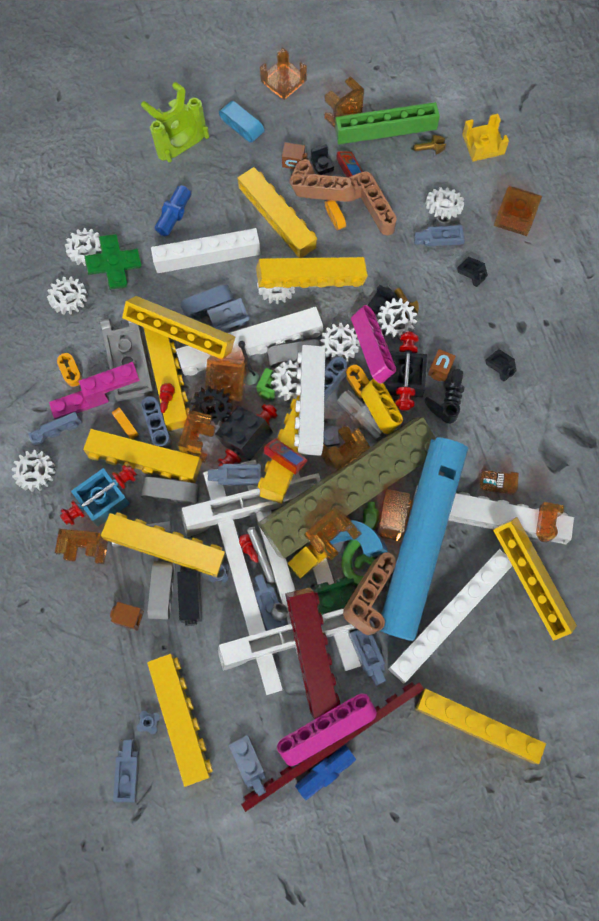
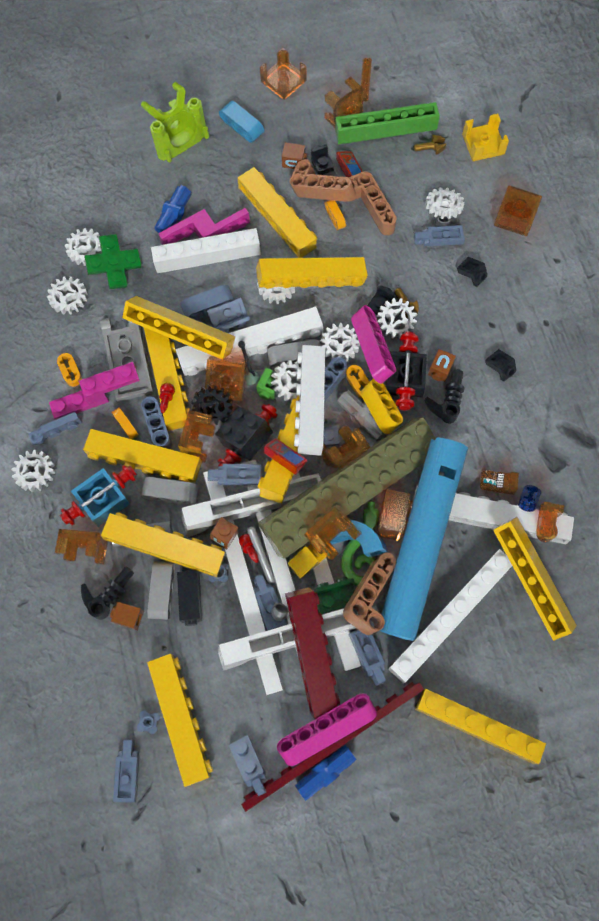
(109, 595): none -> black piece
(204, 226): none -> dark pink bracket
(224, 533): none -> dark orange brick
(365, 79): none -> clear orange axle
(529, 498): none -> clear blue beam

